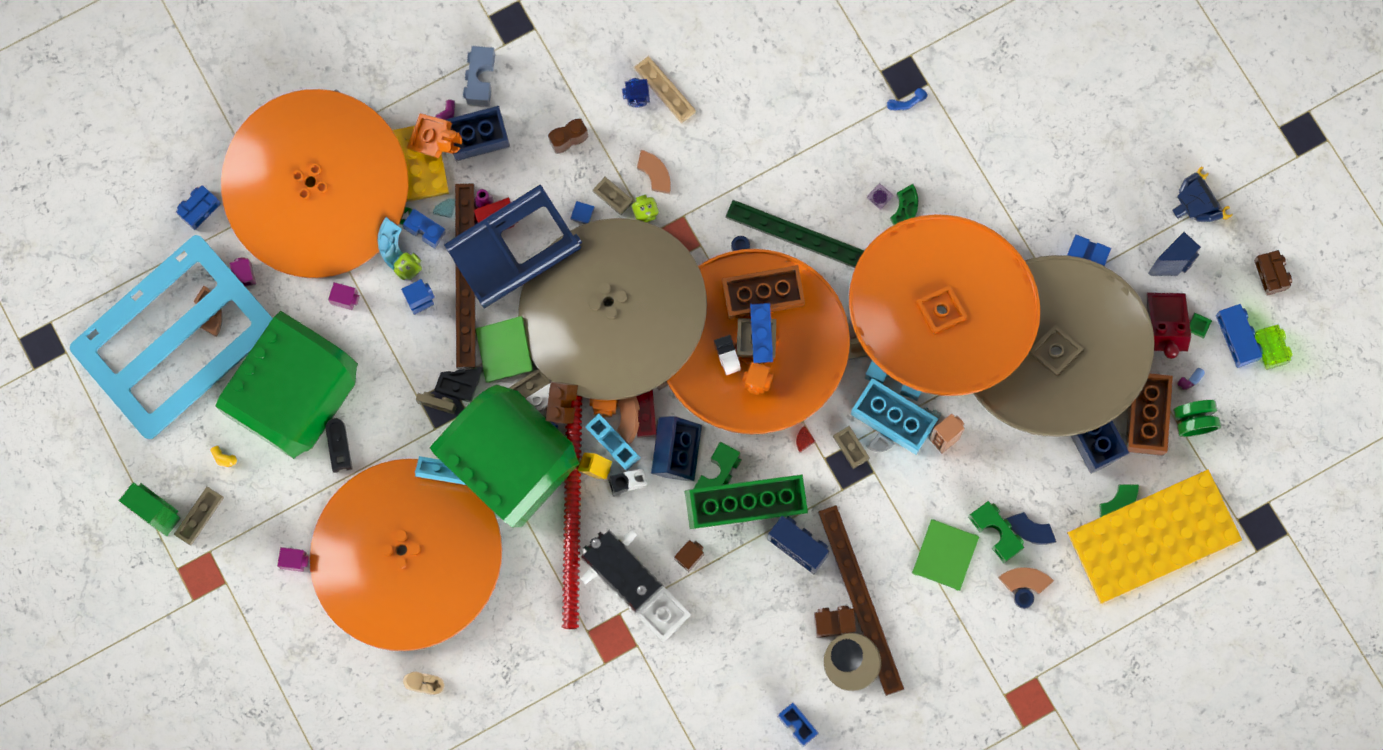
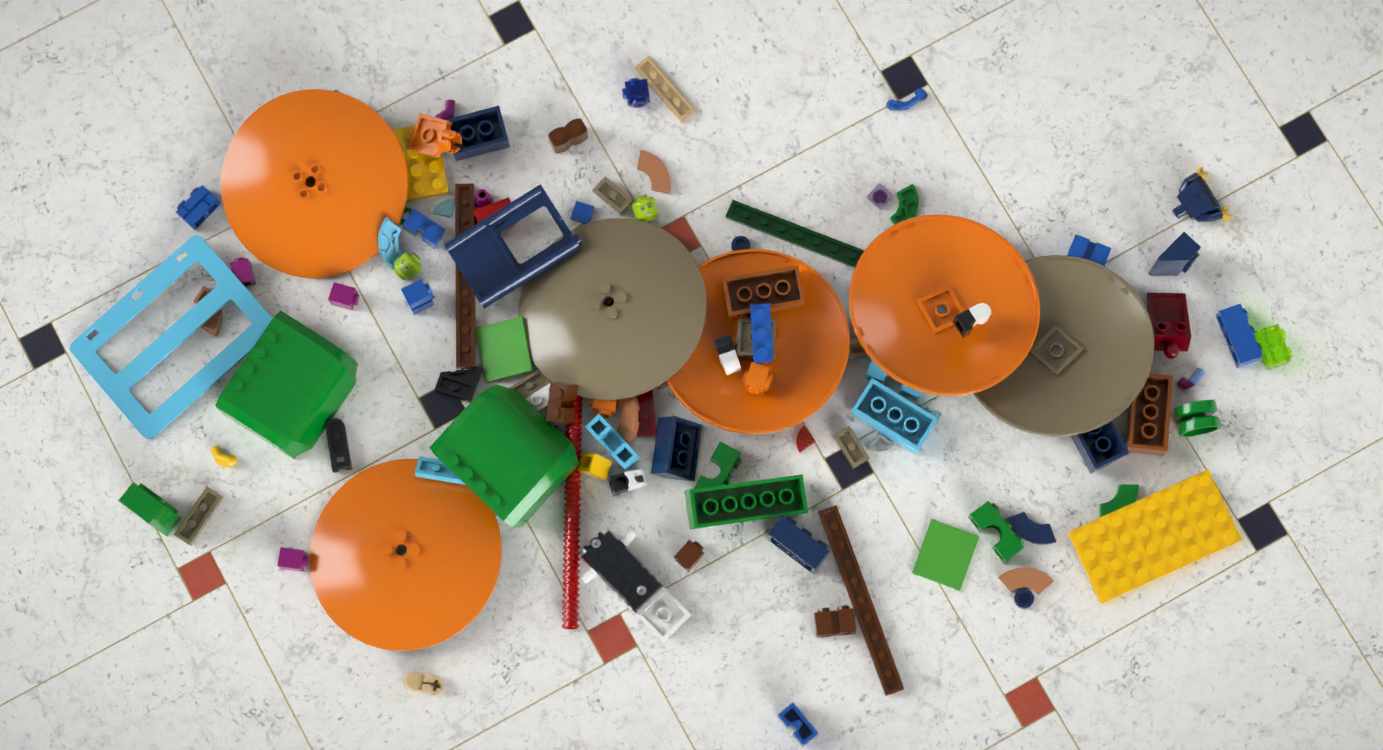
(429, 400): dark tan plate -> none
(480, 60): sand blue arch -> none
(852, 662): dark tan piece -> none
(947, 433): nougat brick -> none
(975, 315): none -> leg
(1199, 325): green tile -> none
(1273, 272): reddish brown brick -> none

